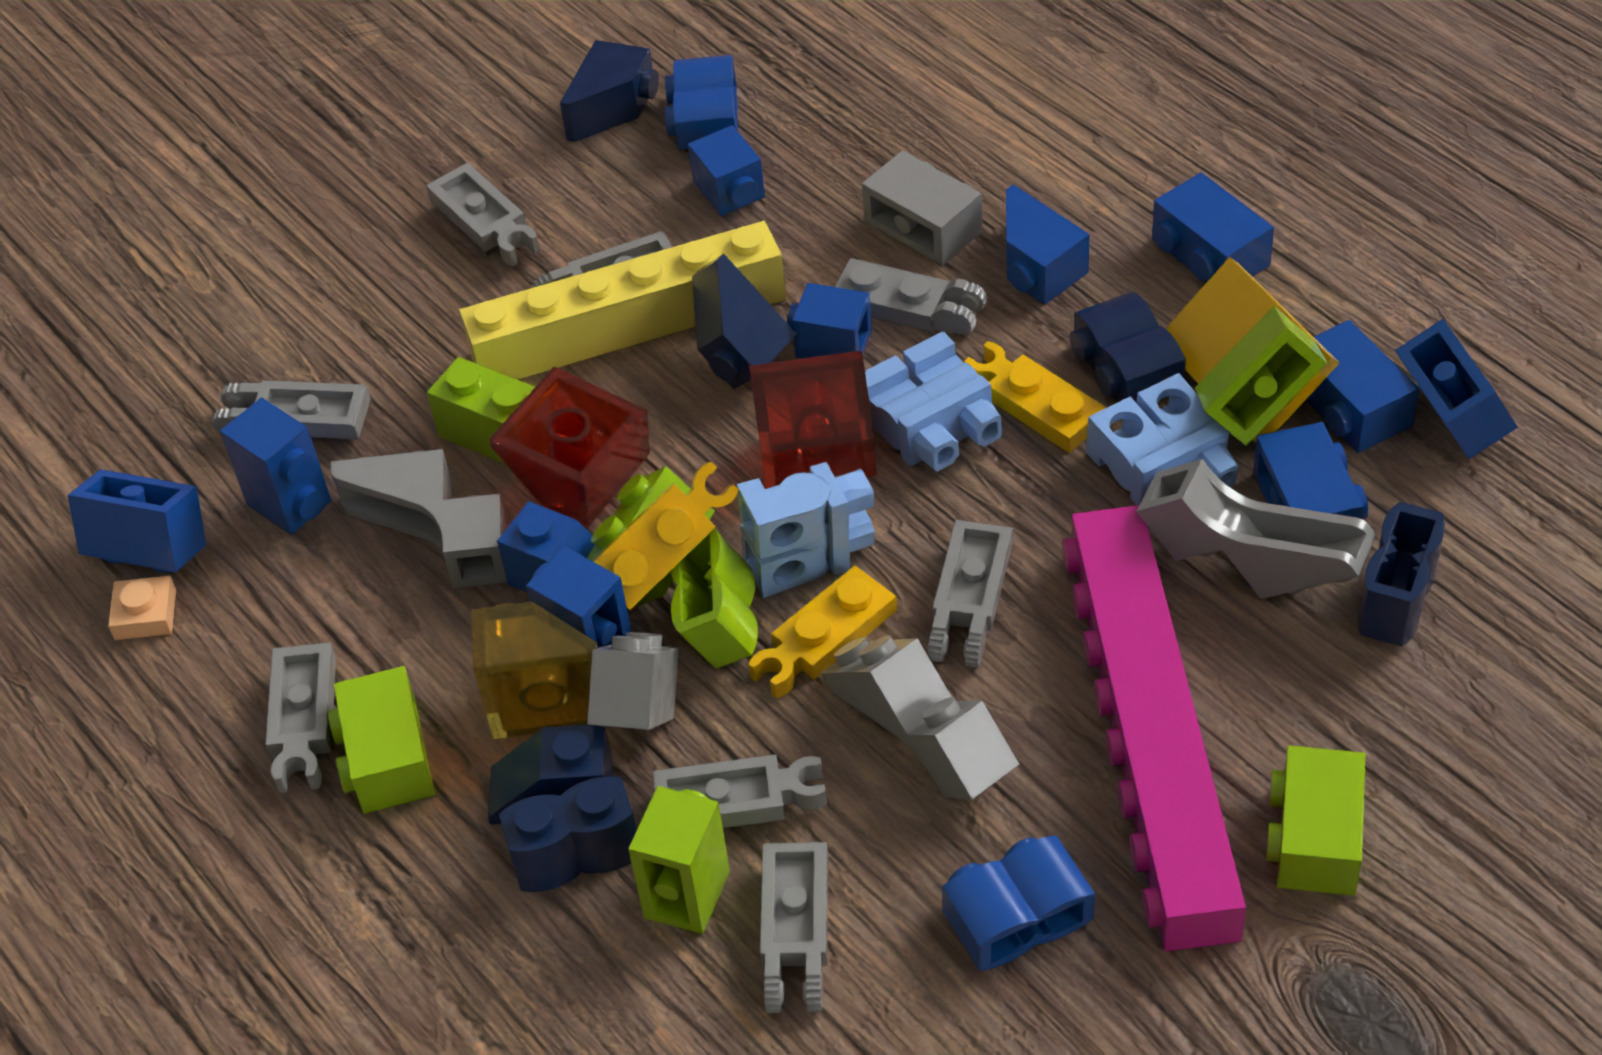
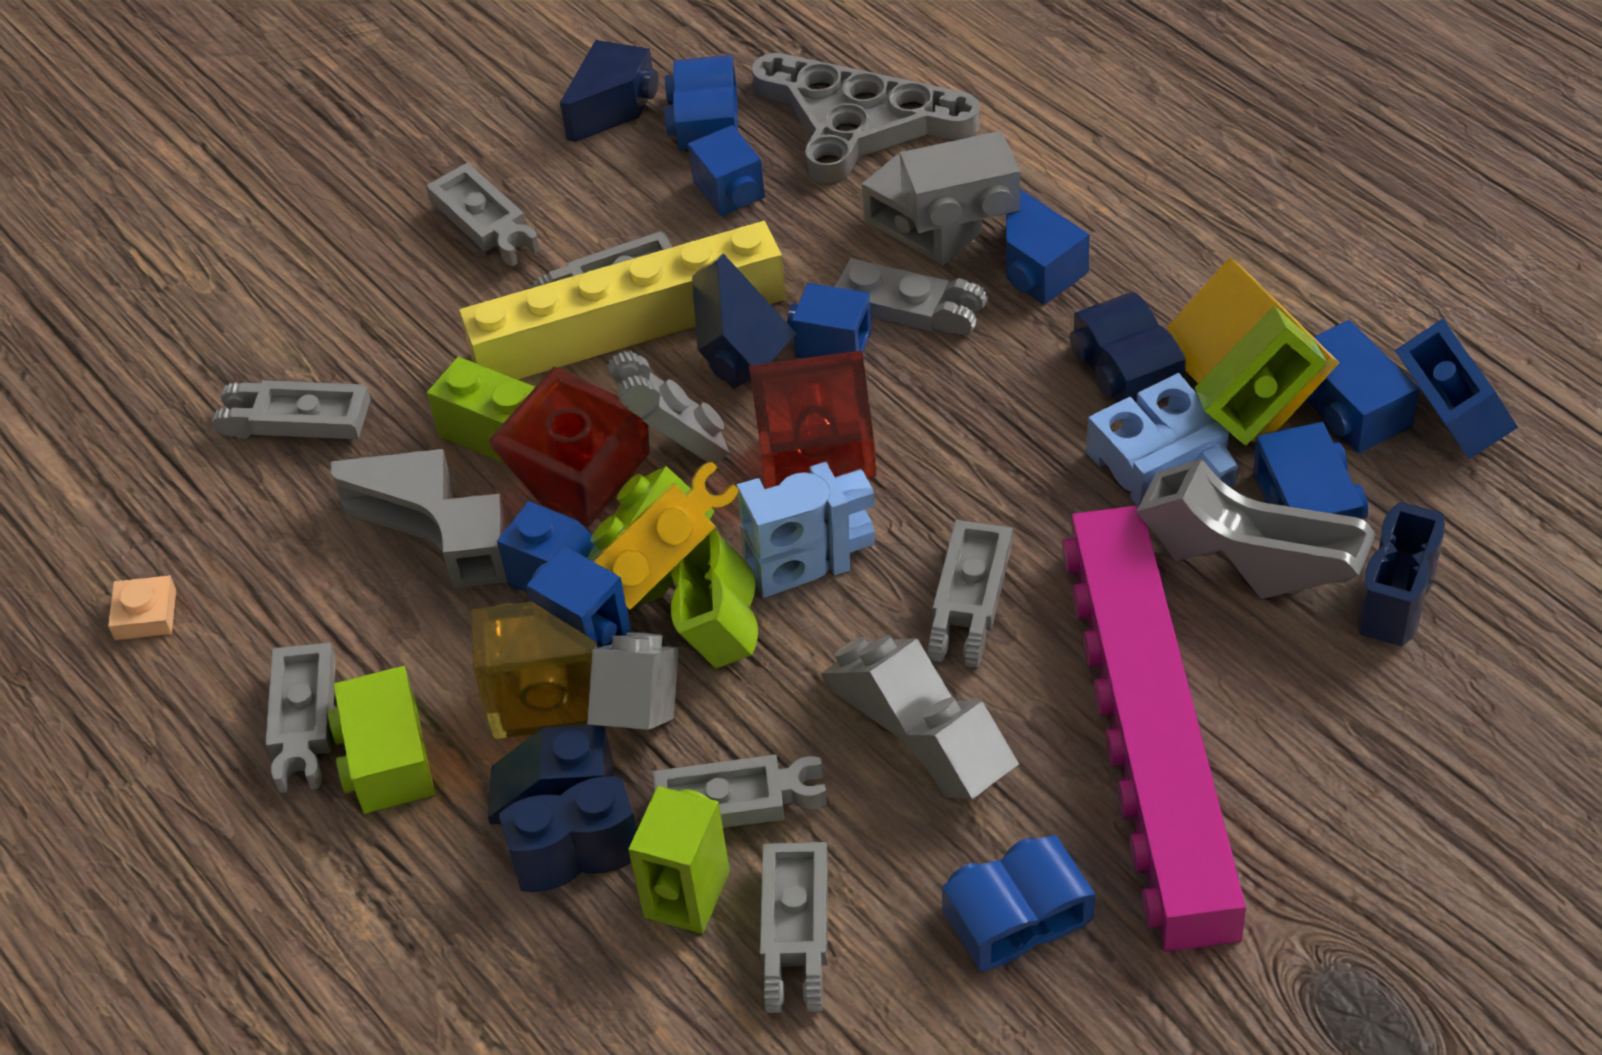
(137, 520): blue brick -> none
(276, 465): blue brick -> none
(668, 407): none -> light grey hinge
(812, 636): yellow plate -> none
(879, 119): none -> light grey beam
(931, 403): light blue hips -> none
(960, 181): none -> light grey brick
(1037, 397): yellow plate -> none
(1207, 226): blue brick -> none
(1320, 820): lime brick -> none

